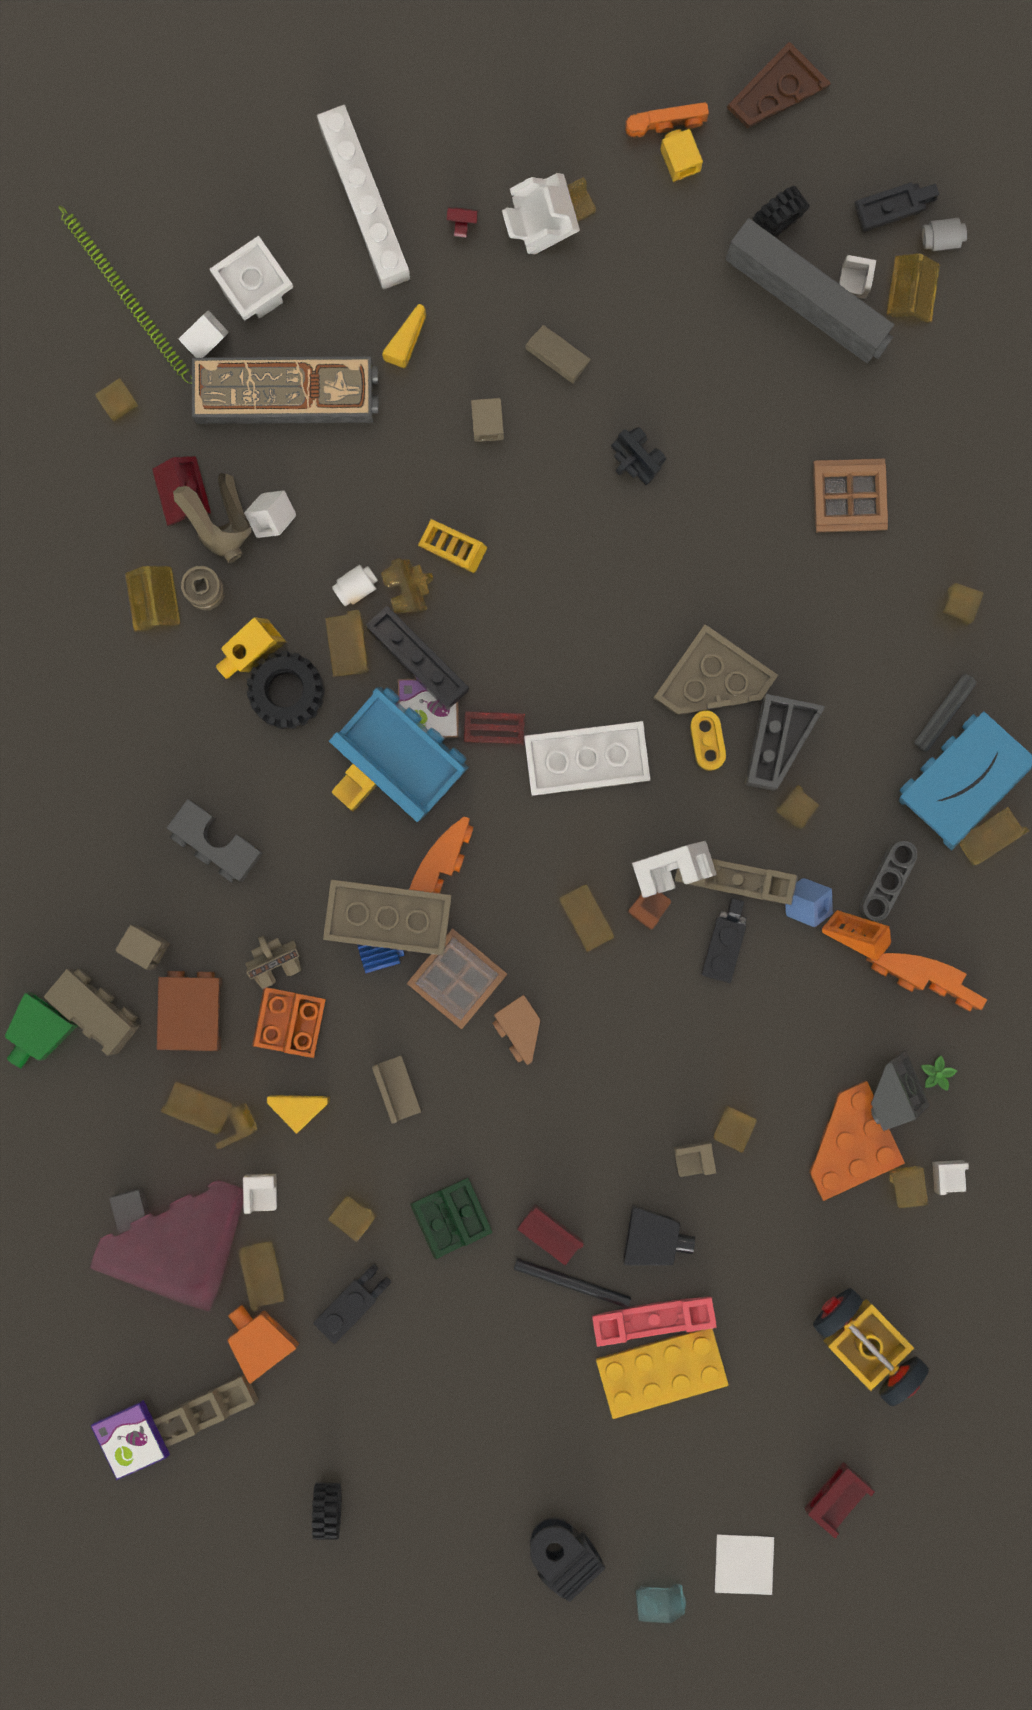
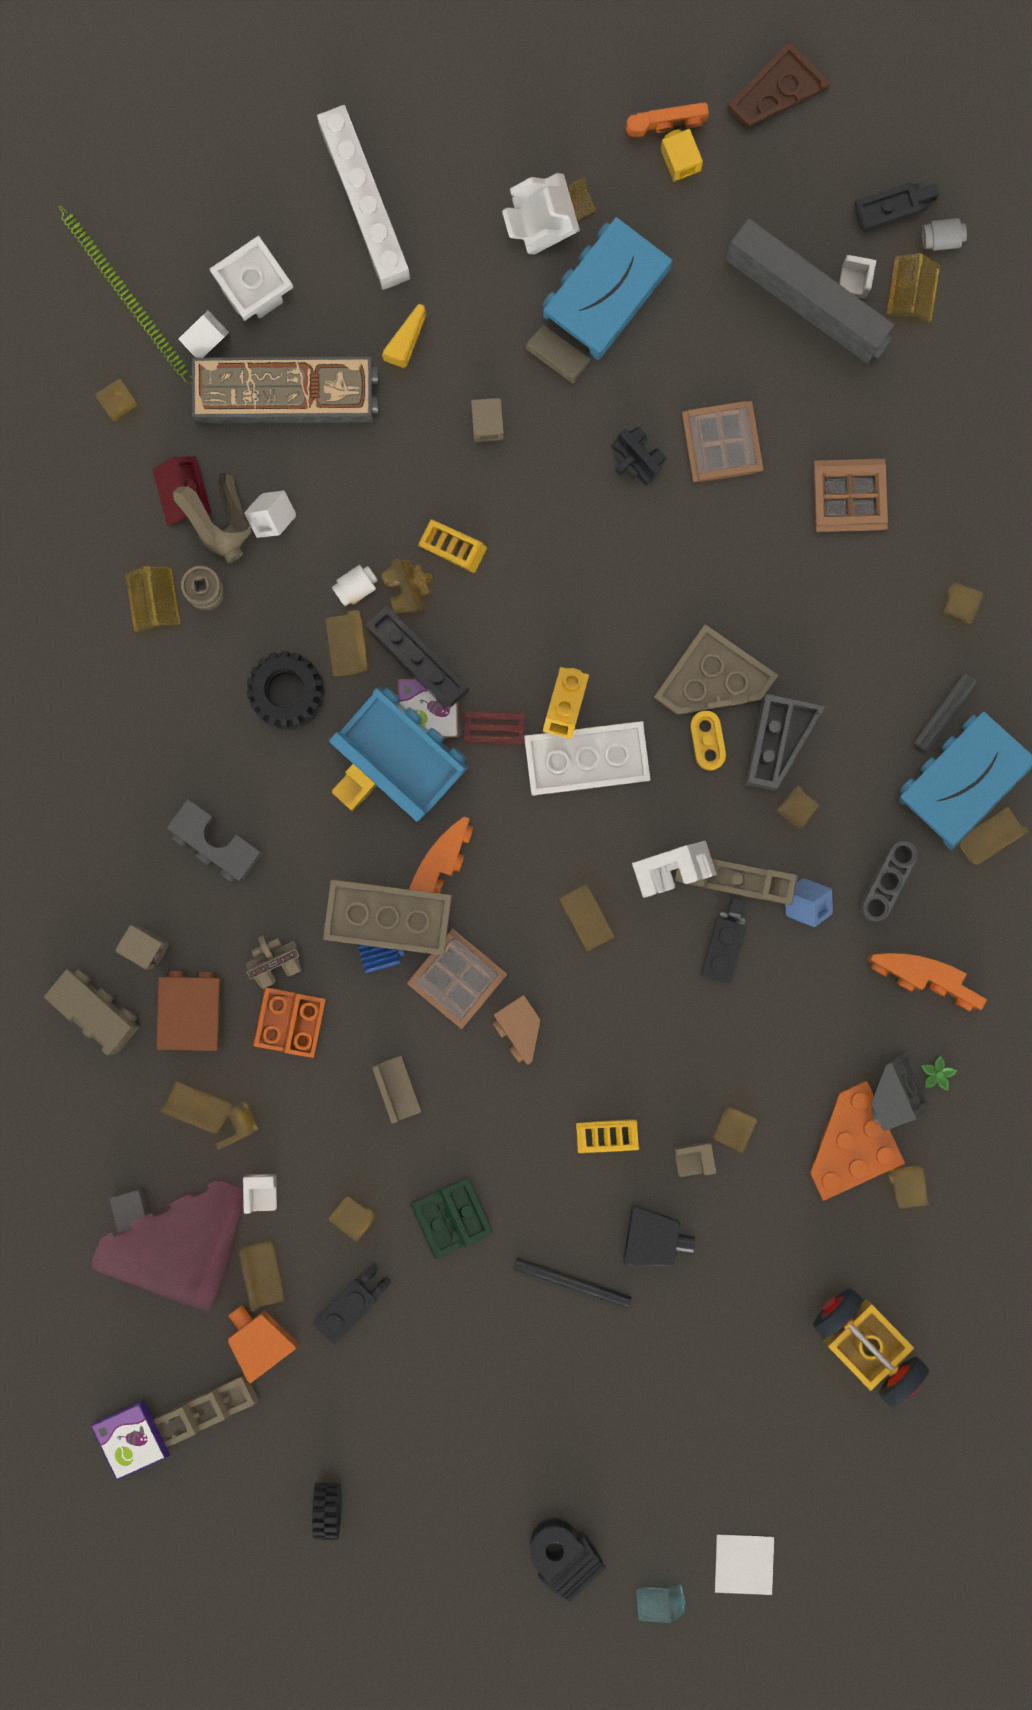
(36, 1030): green torso -> none
(258, 638): yellow torso -> none
(297, 1110): yellow slope -> none
(462, 217): dark red tile -> none
(550, 1235): dark red panel -> none
(565, 702): none -> yellow brick
(606, 1125): none -> yellow slope
(607, 286): none -> dark azure panel
(649, 909): dark orange panel -> none
(653, 1320): coral slope -> none
(661, 1372): yellow plate -> none
(722, 441): none -> clear piece
(781, 211): black tyre -> none
(837, 1498): dark red panel -> none
(871, 945): orange slope -> none
(949, 1176): white panel -> none

